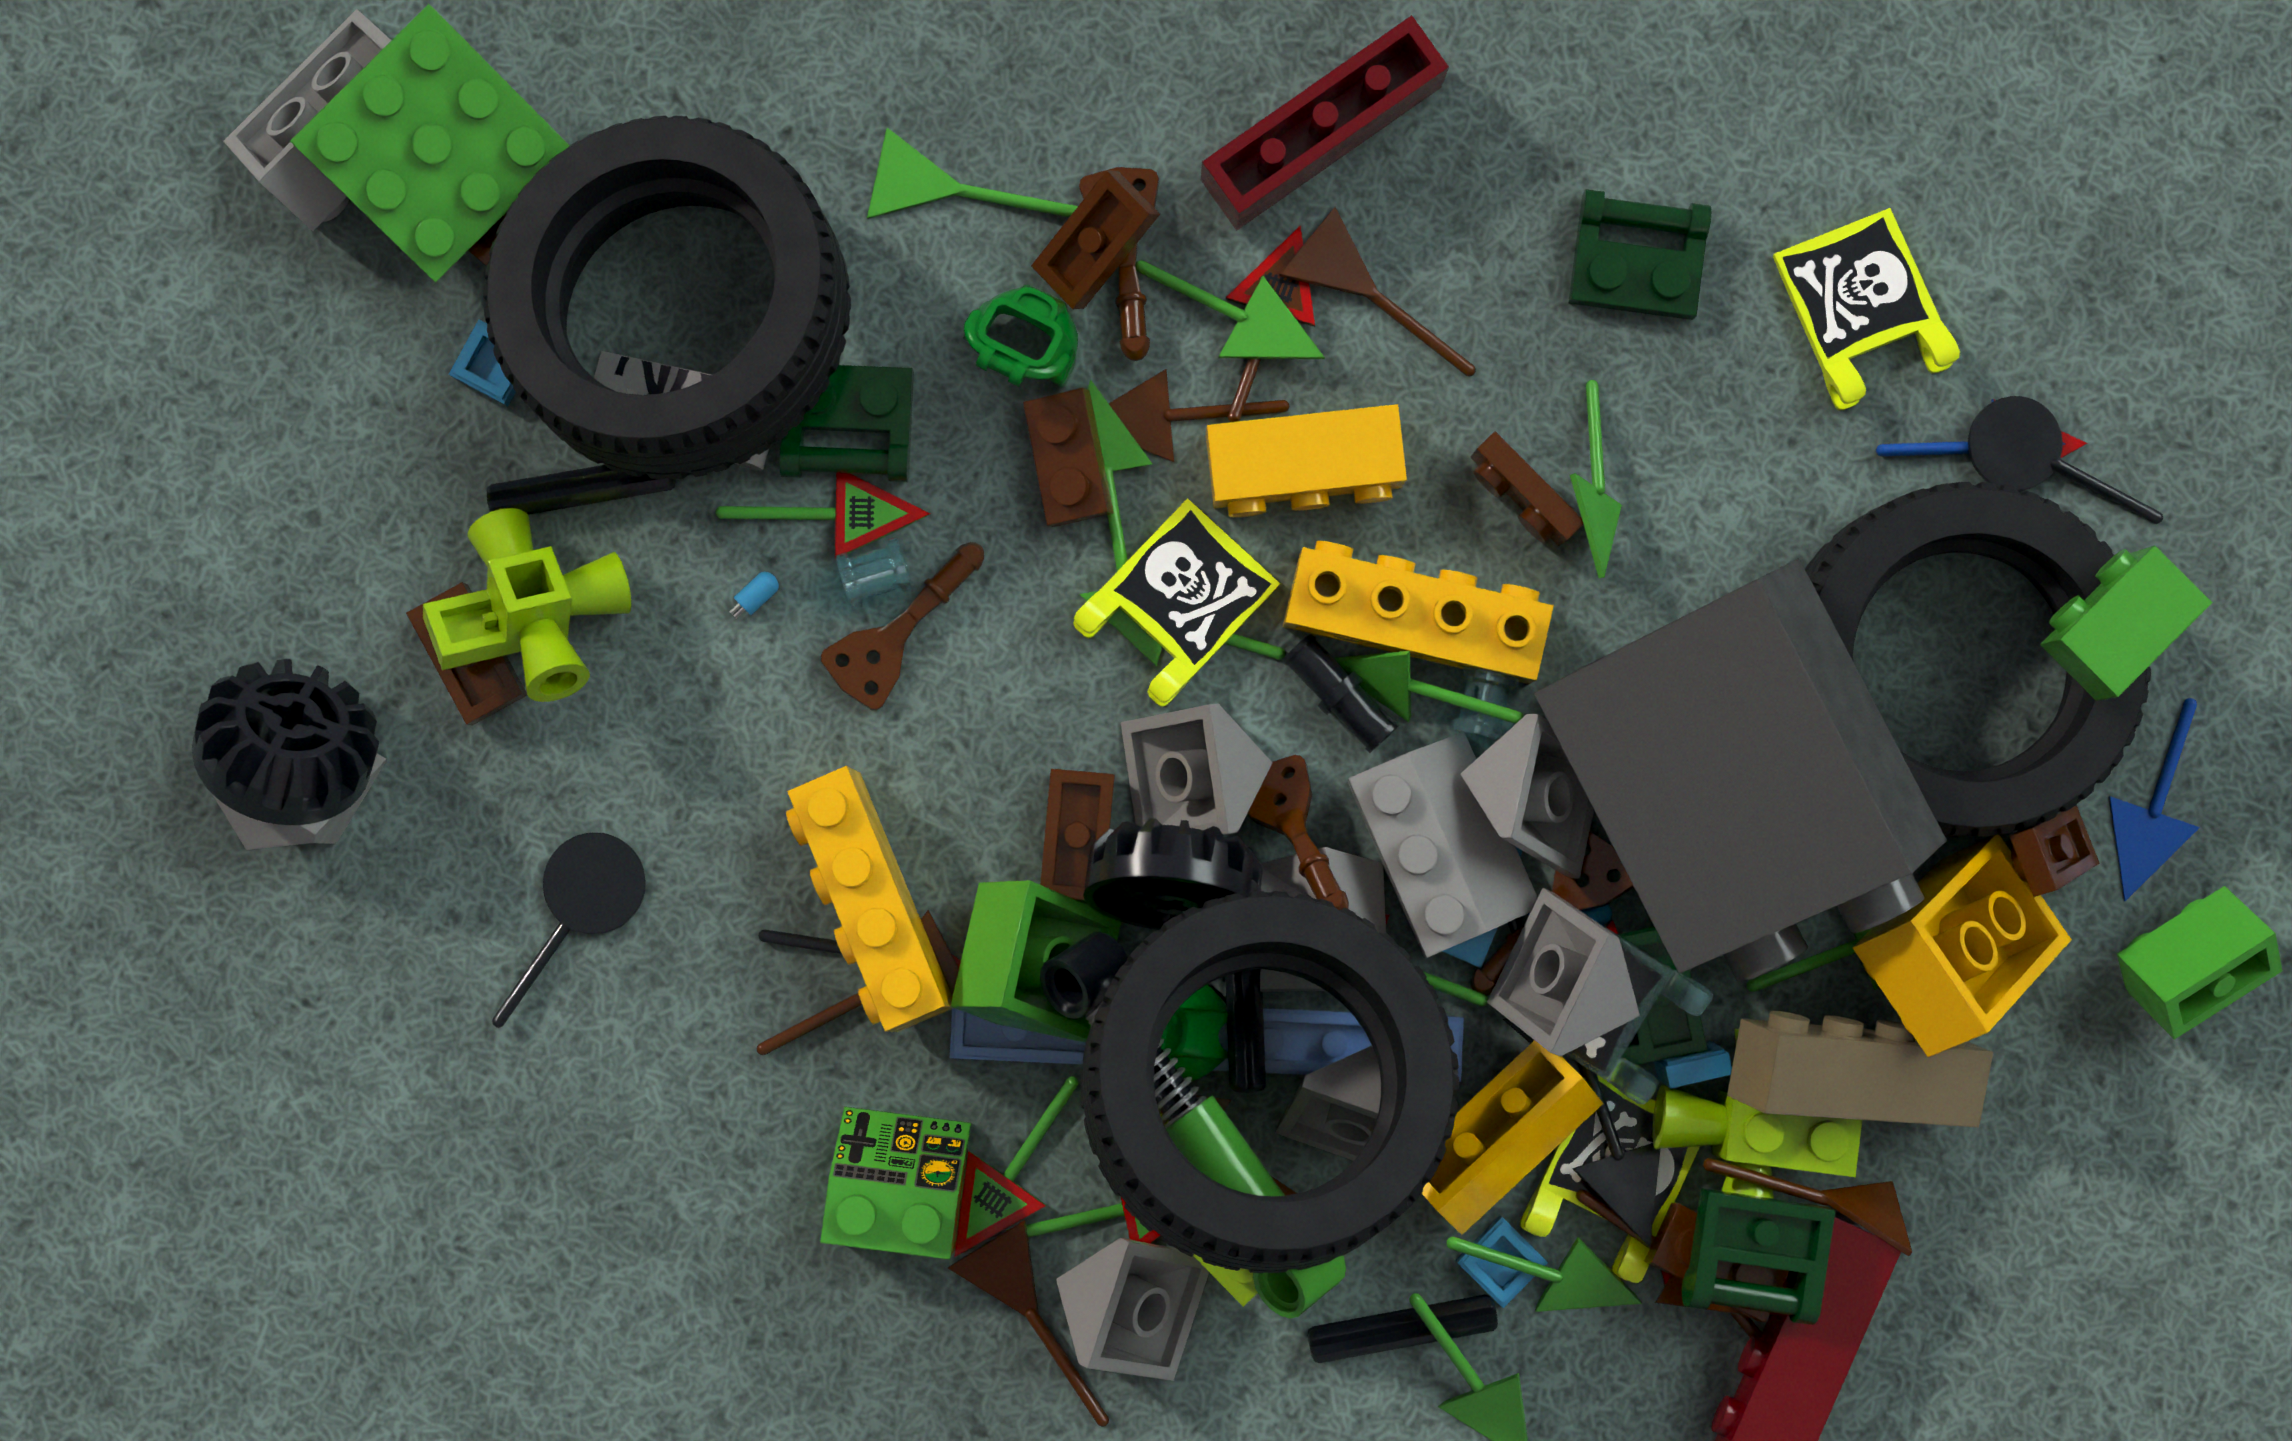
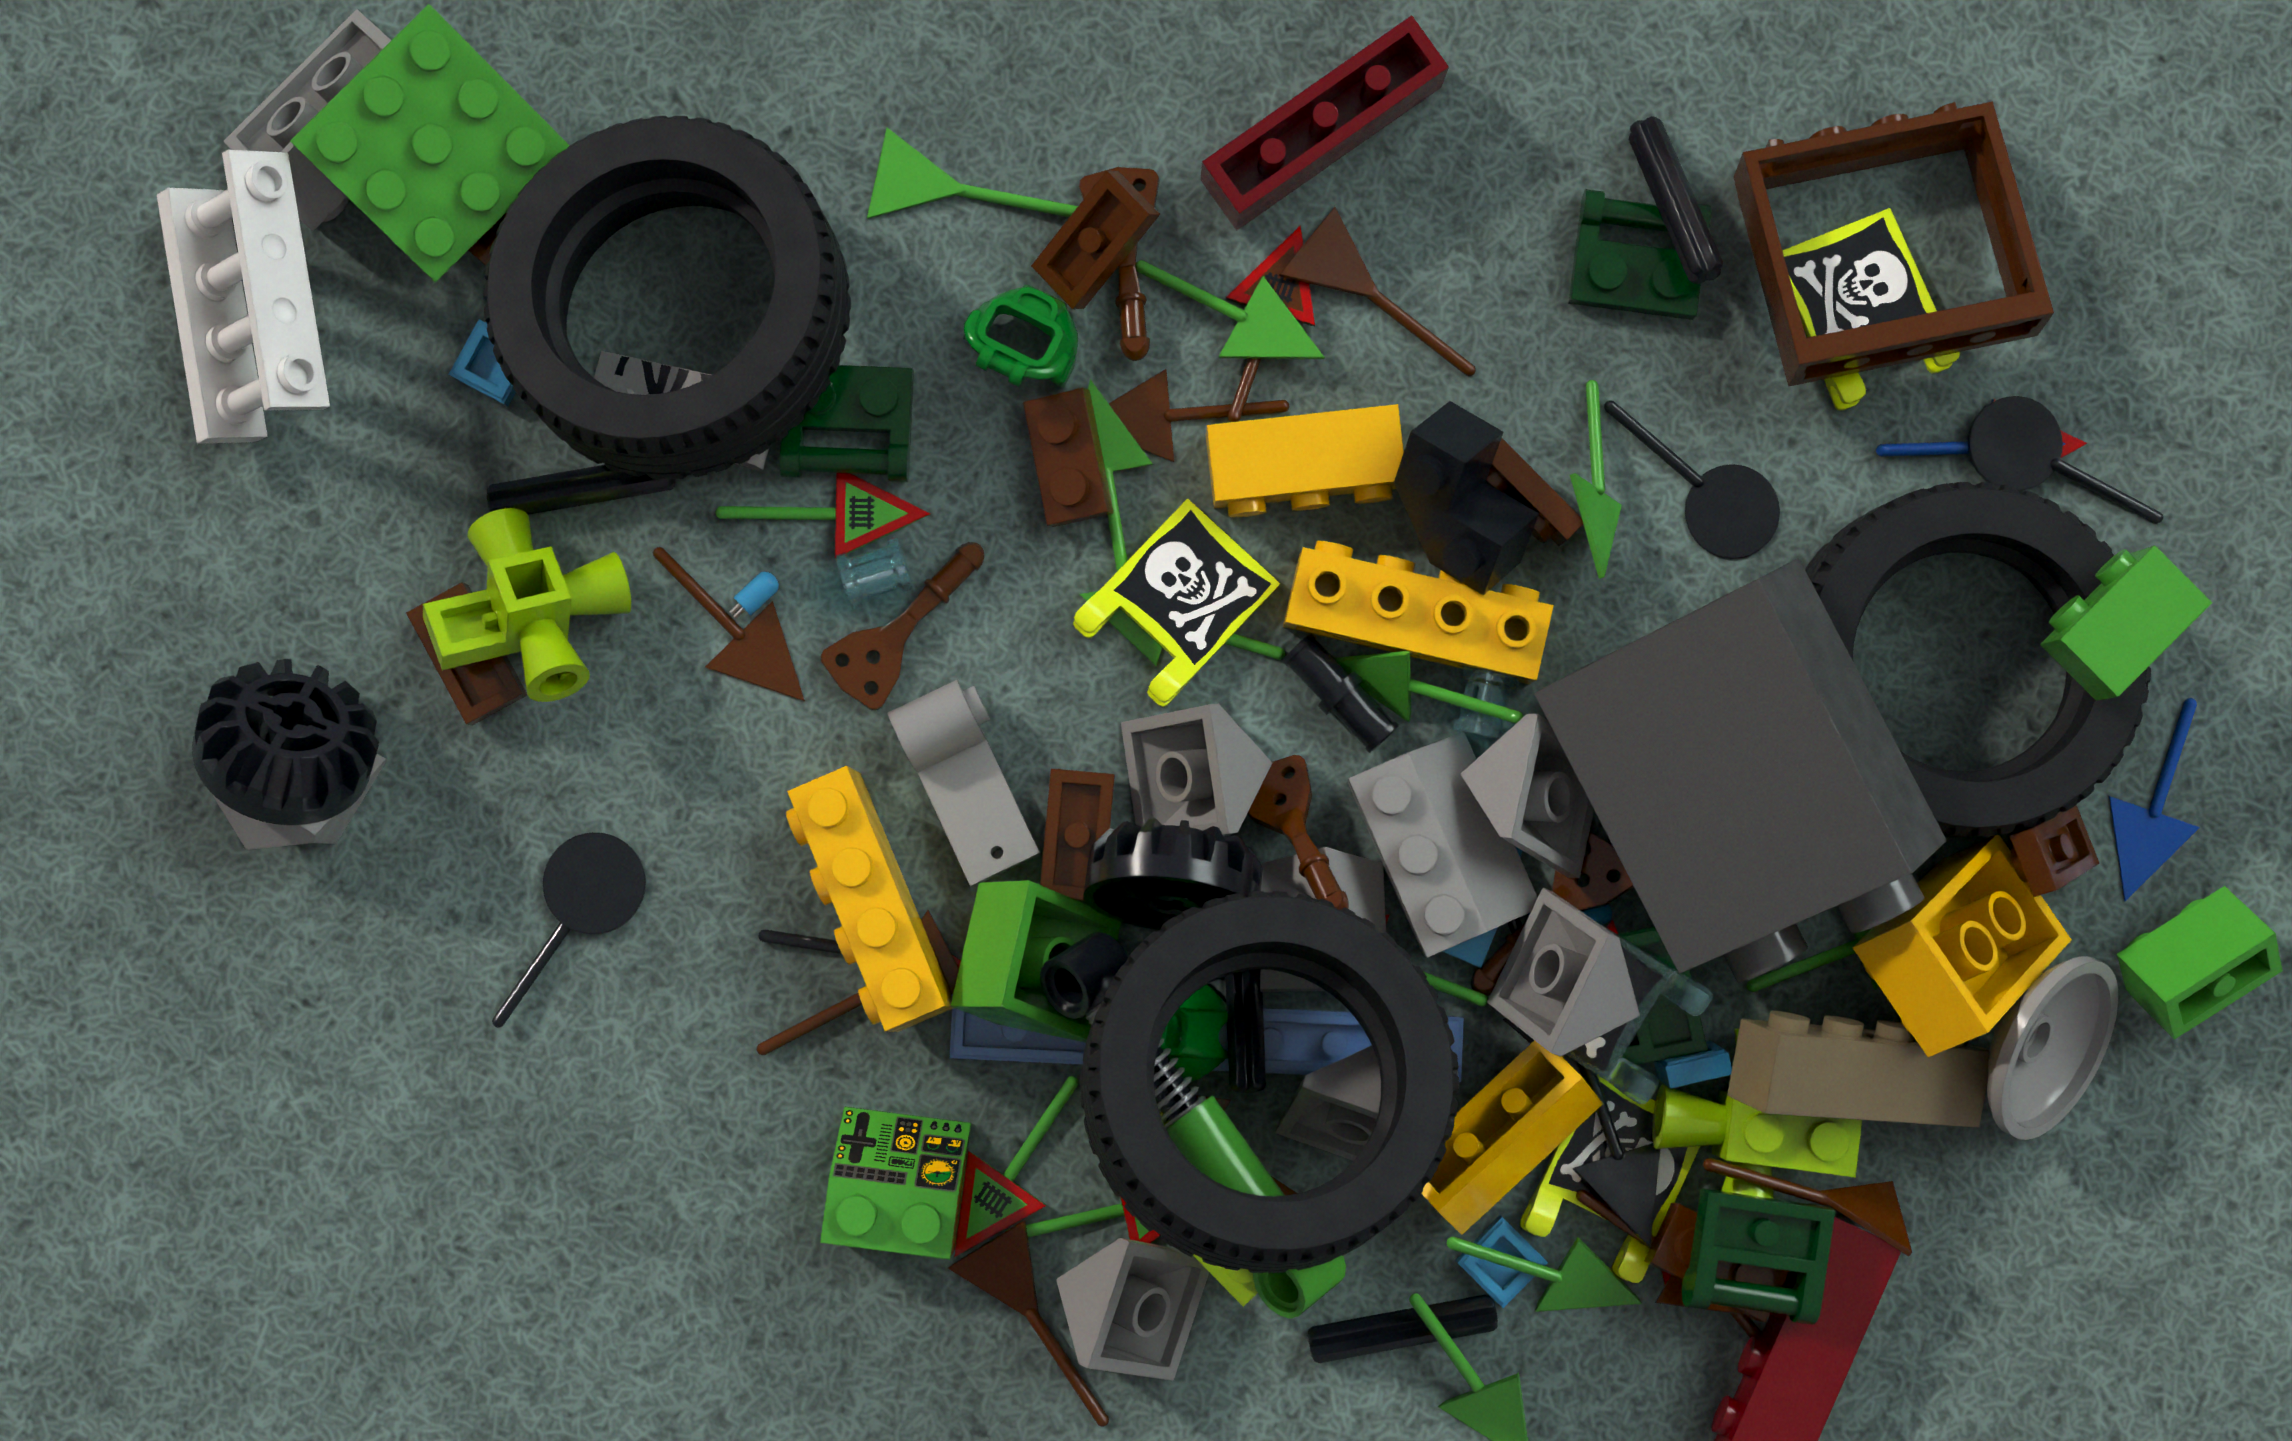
(212, 306): none -> white fence
(756, 652): none -> reddish brown piece
(964, 780): none -> light grey door
(1458, 516): none -> black brick
(1675, 200): none -> black axle
(1727, 508): none -> black piece
(1917, 337): none -> reddish brown window
(2051, 1046): none -> light grey dish

